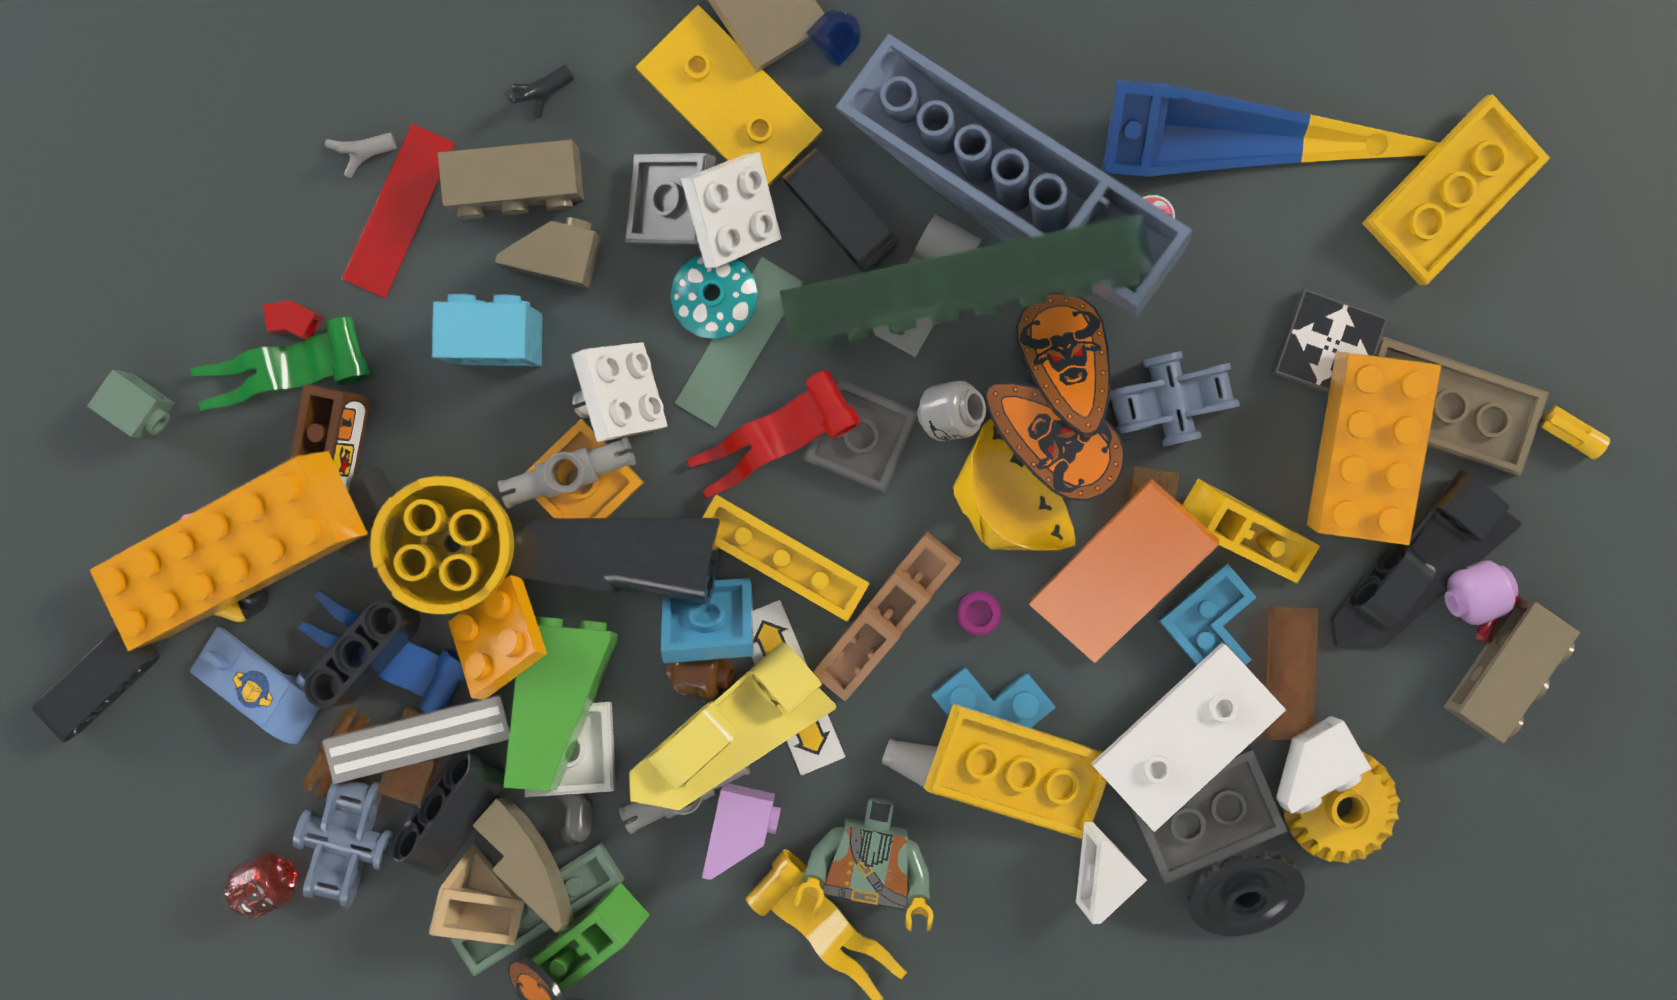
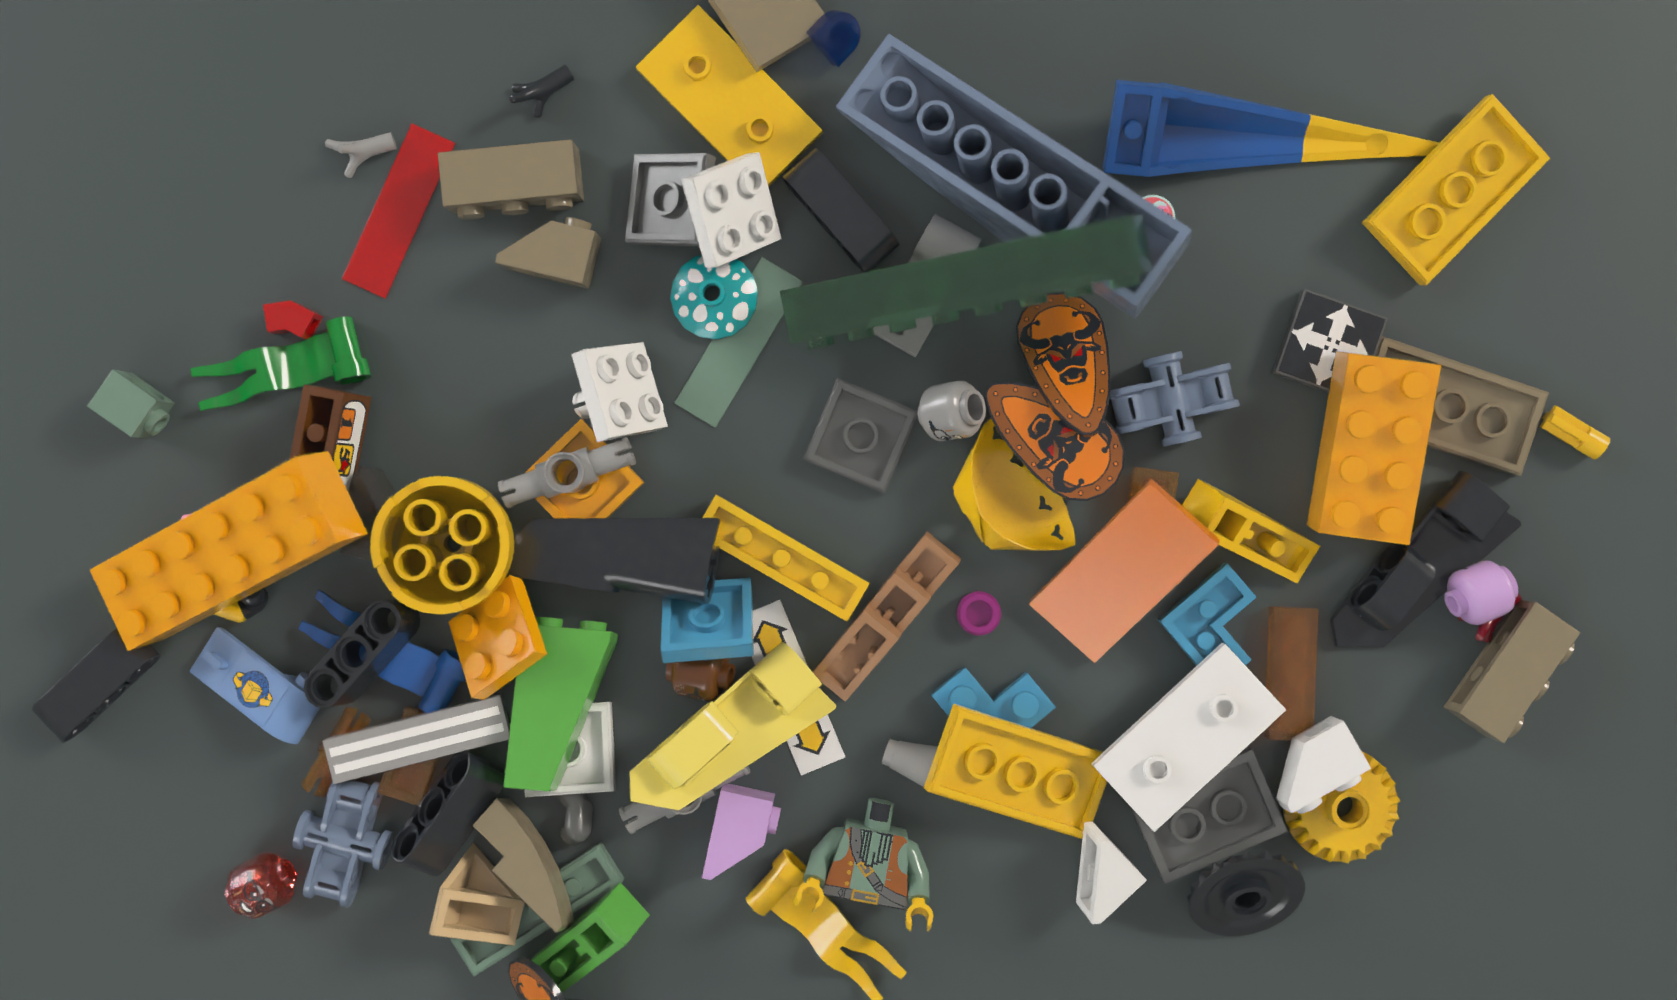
(487, 333): medium azure brick -> none
(783, 432): red flag -> none

